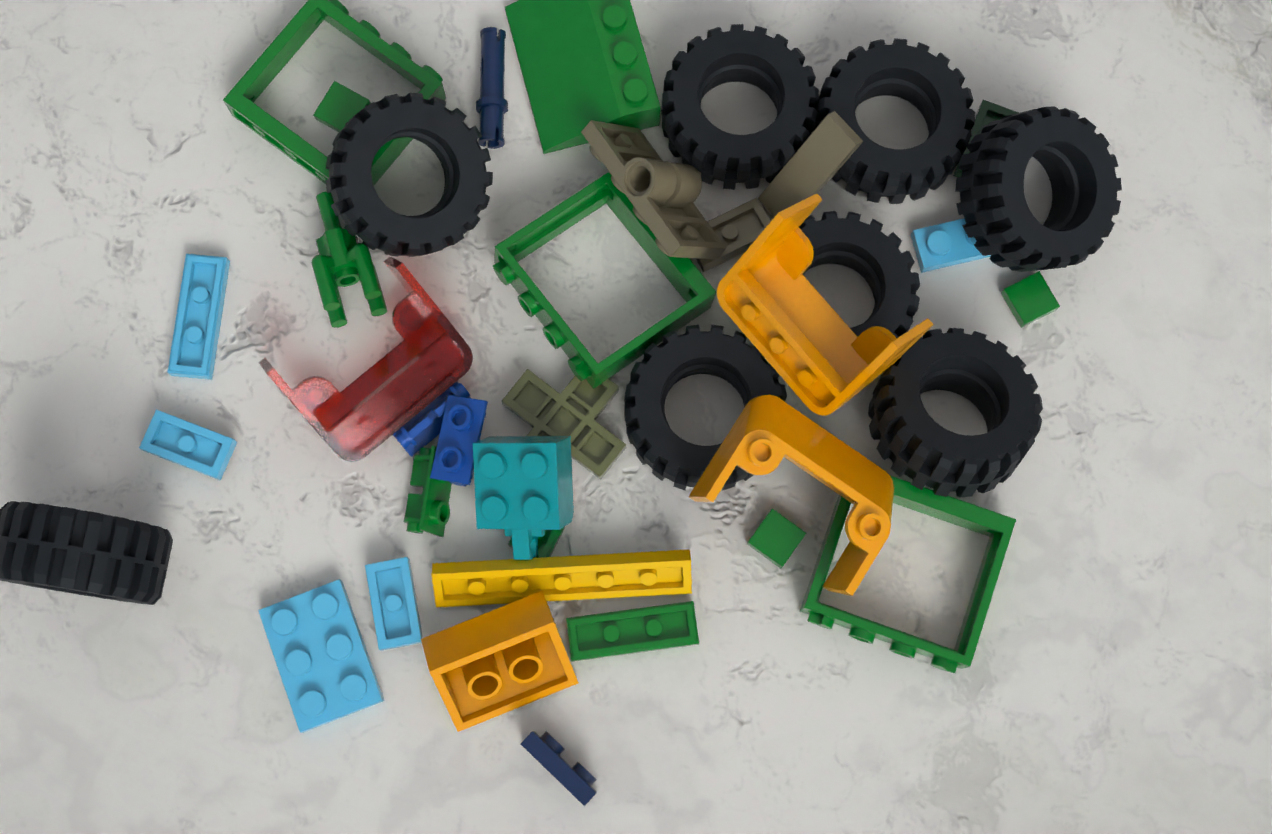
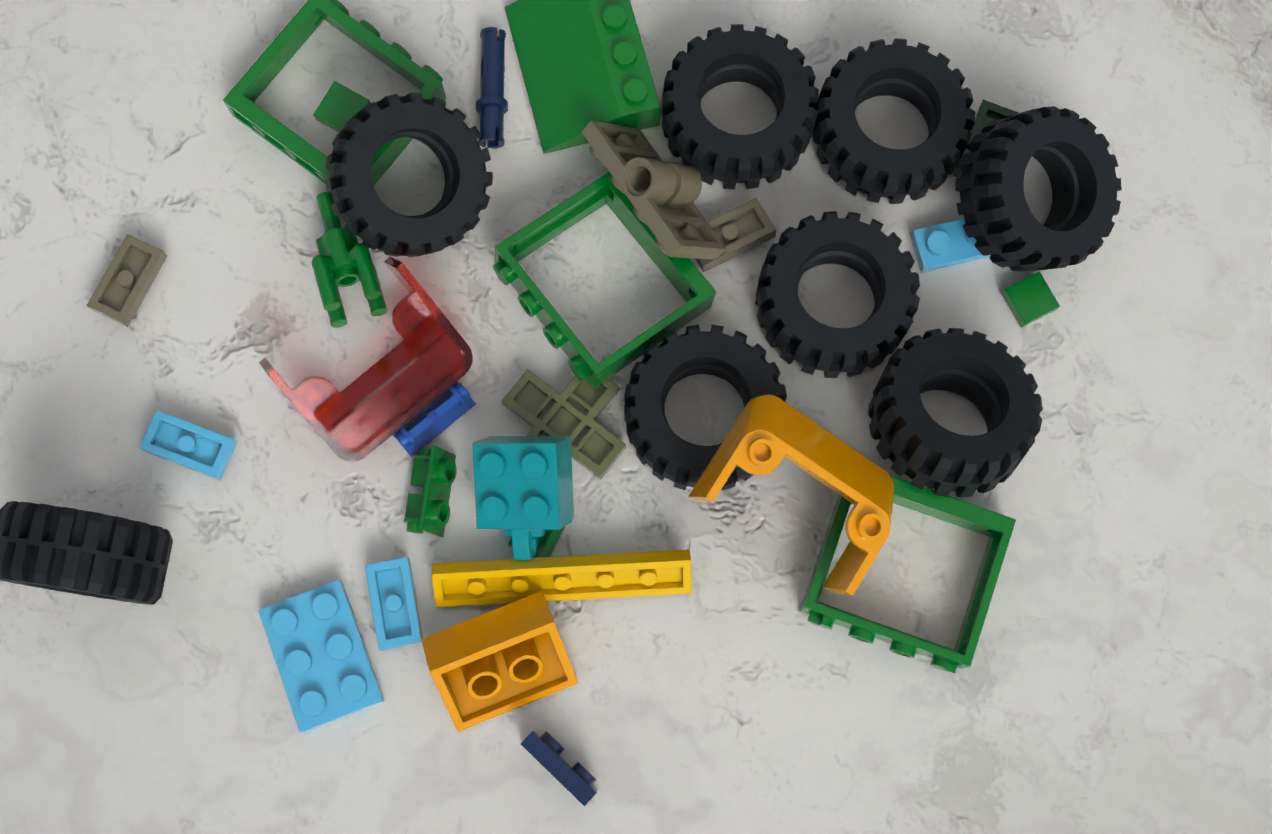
(127, 280): none -> dark tan plate
(199, 316): medium azure tile -> none
(458, 432): blue hinge -> none
(632, 631): green tile -> none
(776, 538): green tile -> none
(796, 325): light orange windscreen -> none
(812, 164): dark tan tile -> none

